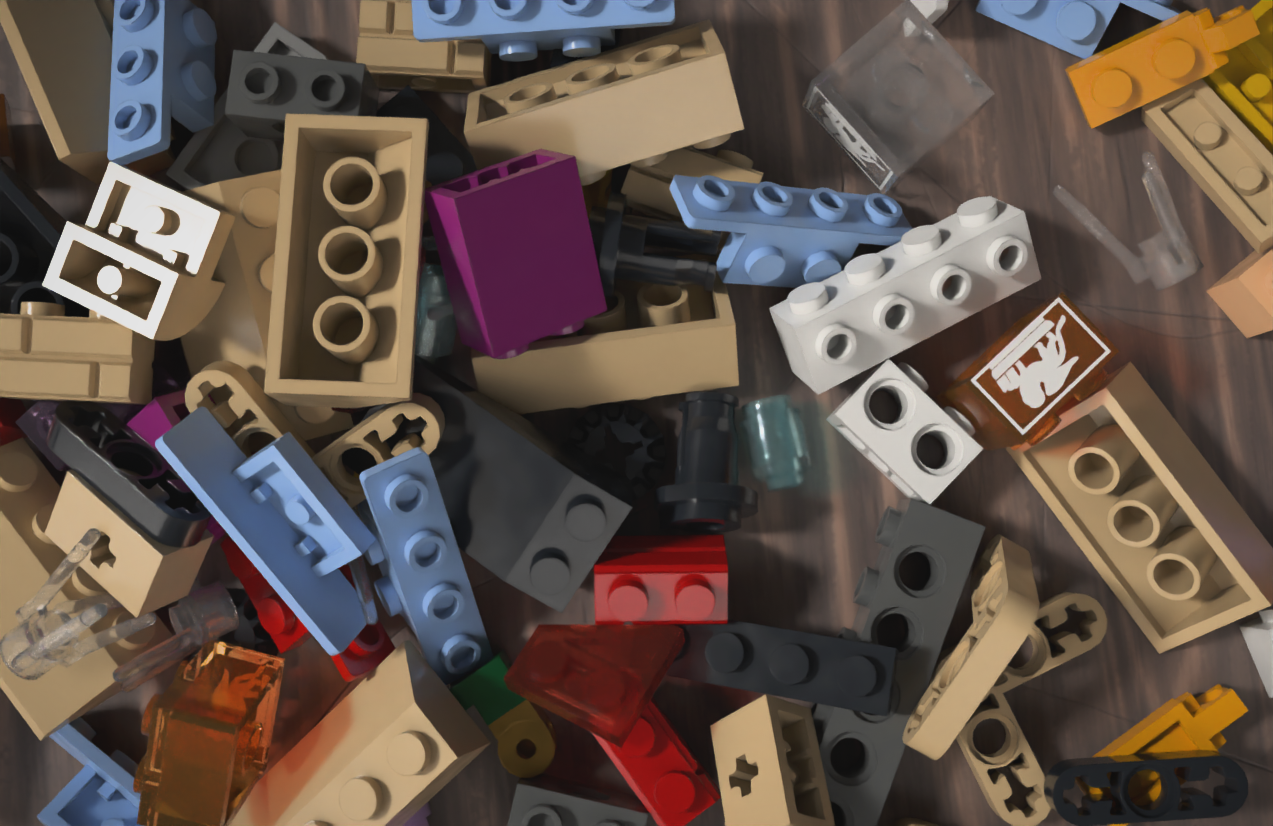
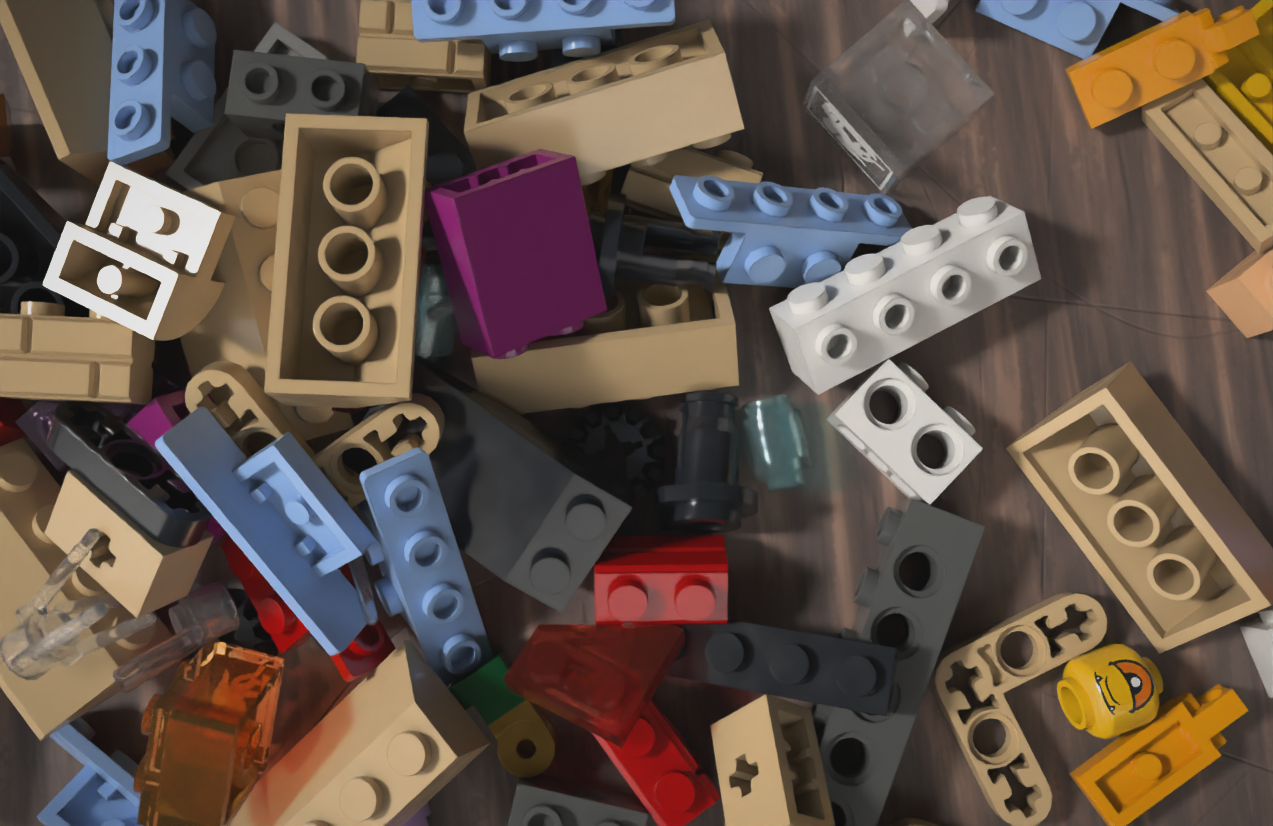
(1003, 616): tan beam -> none
(1030, 374): clear orange brick -> none
(1110, 691): none -> yellow head
(1166, 254): clear plant -> none
(1190, 766): black beam -> none

